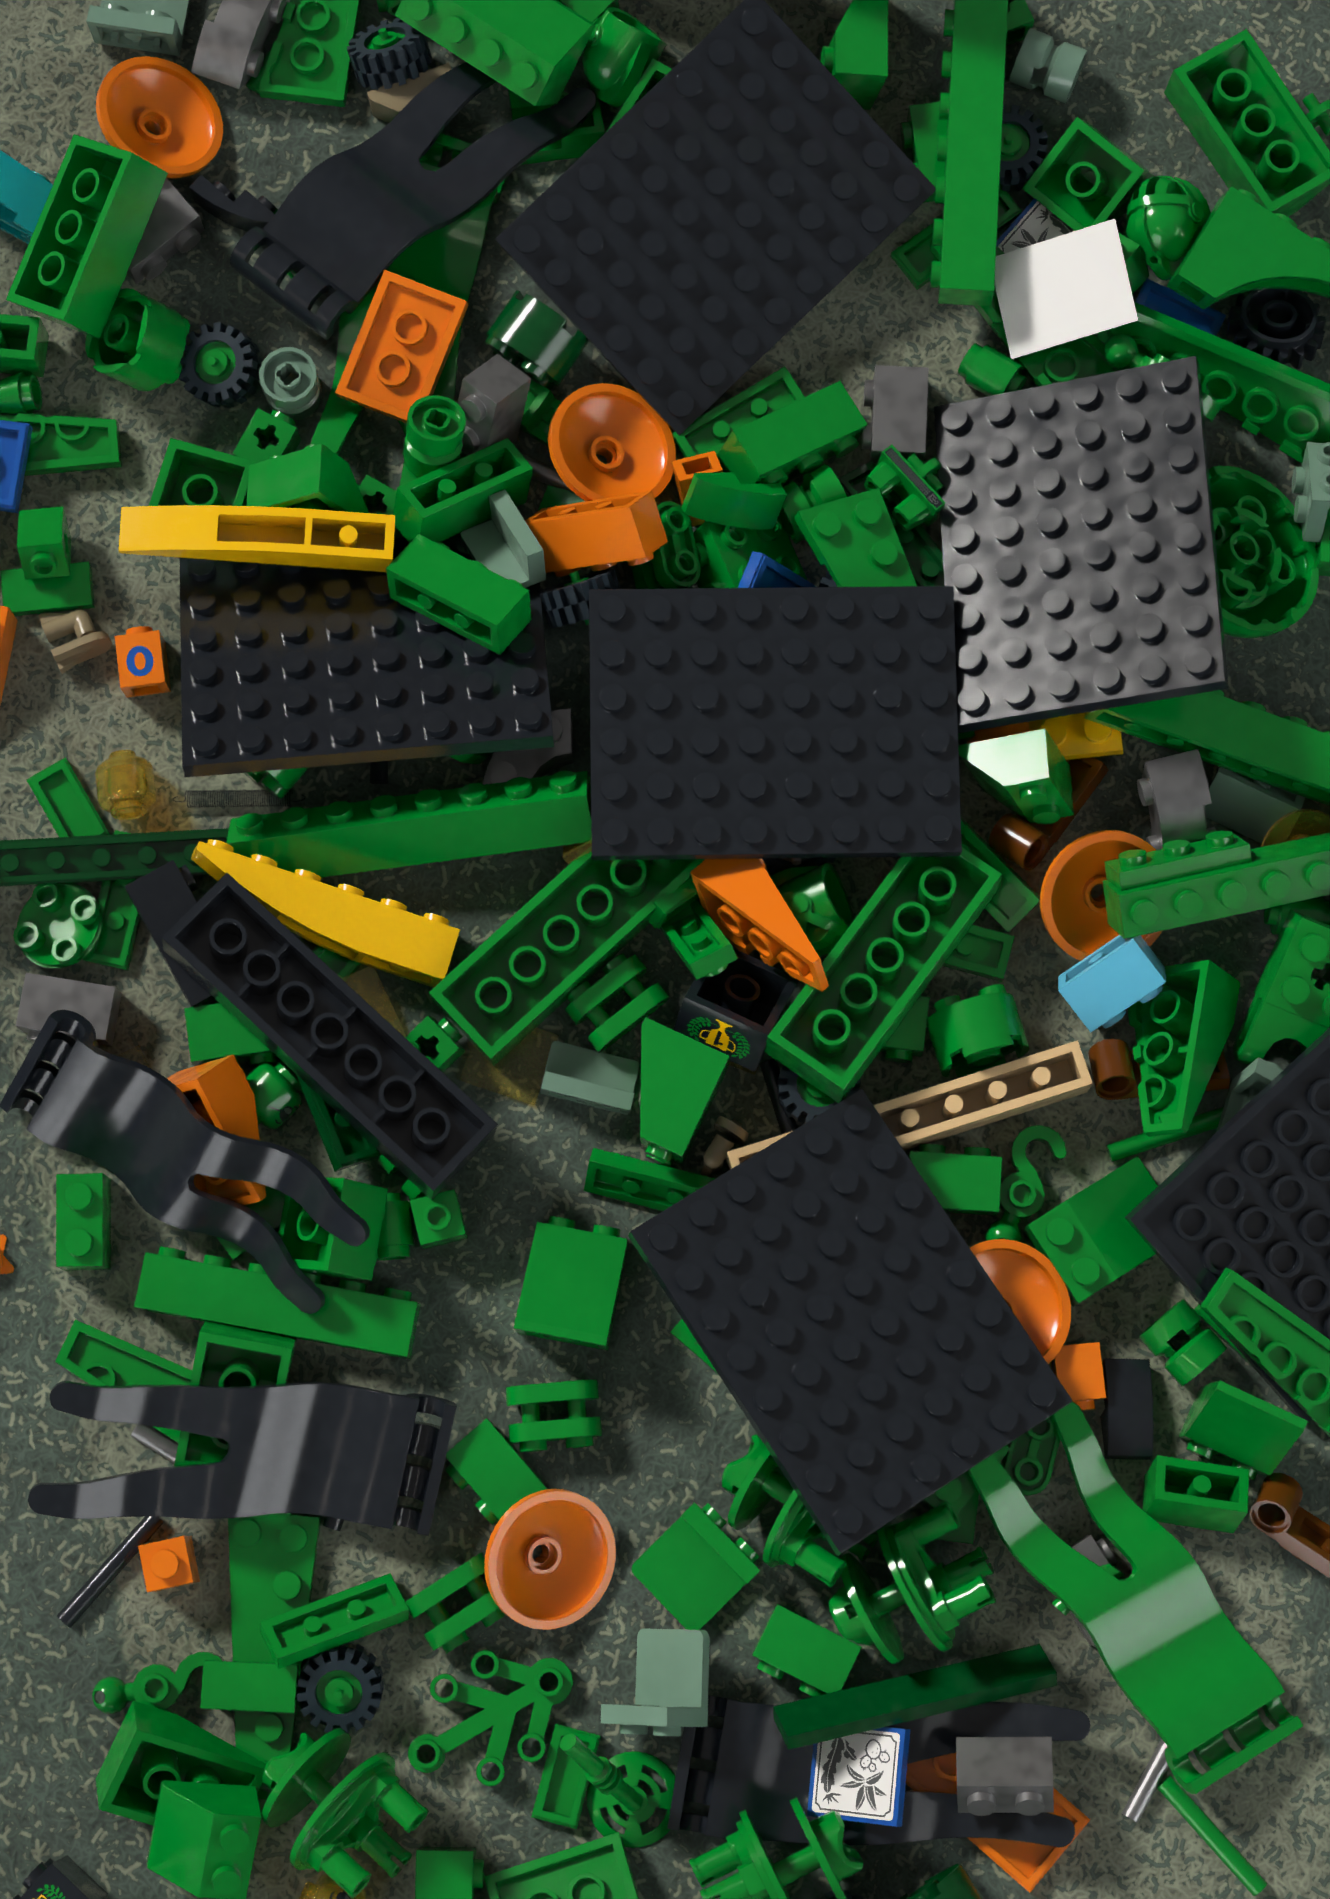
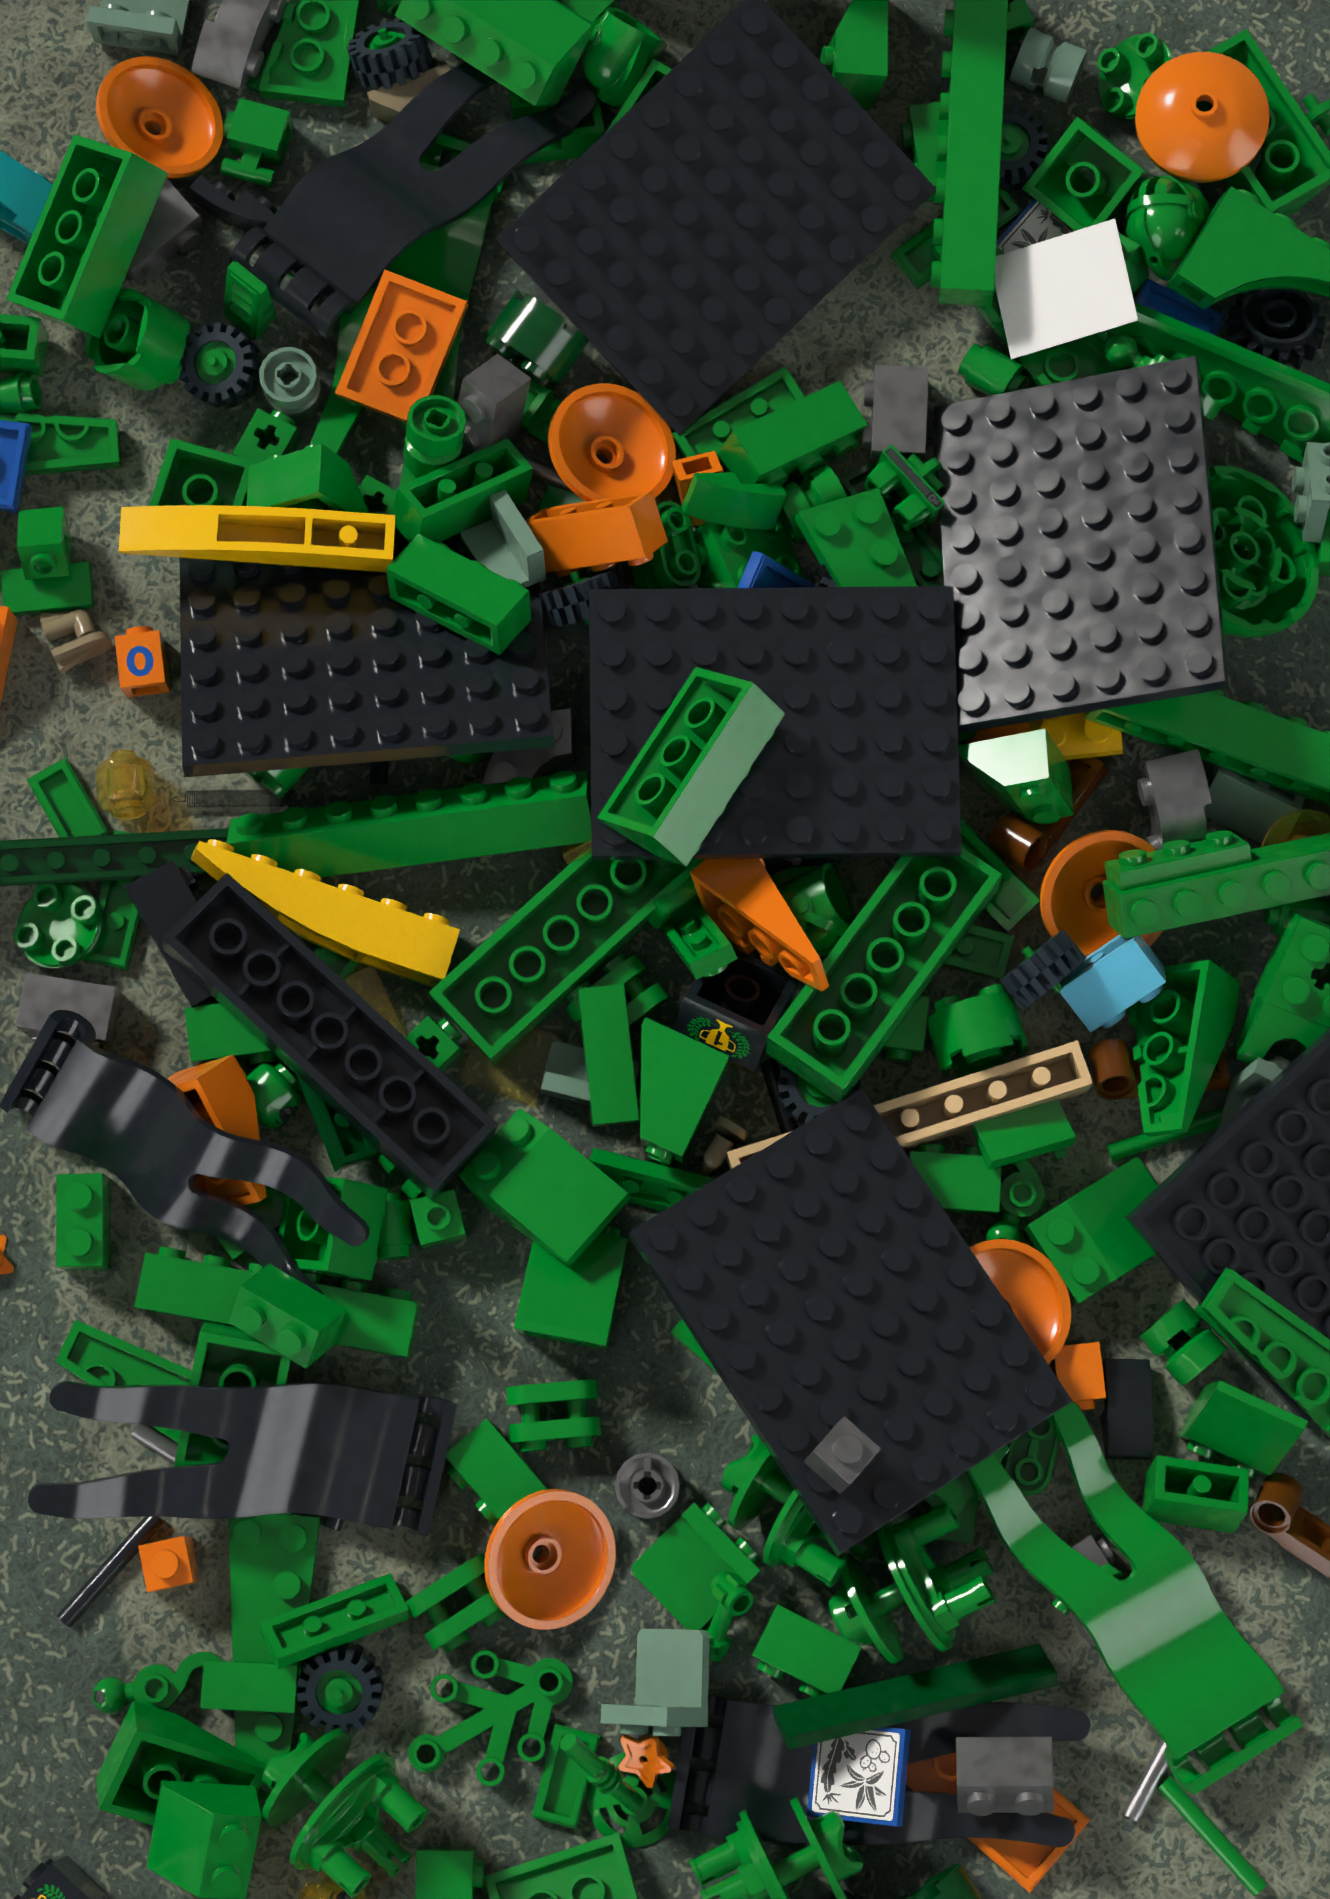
(247, 301): none -> green slope
(259, 136): none -> green brick
(287, 1315): none -> green brick
(543, 1187): none -> green slope
(608, 1055): none -> green tile
(647, 1466): none -> flat silver wheel
(653, 1750): none -> orange plate
(692, 765): none -> green slope
(733, 1601): none -> green bar
(842, 1455): none -> flat silver brick
(1023, 1134): none -> green tile
(1042, 969): none -> black wheel
(1127, 70): none -> green dish
(1194, 142): none -> orange dish

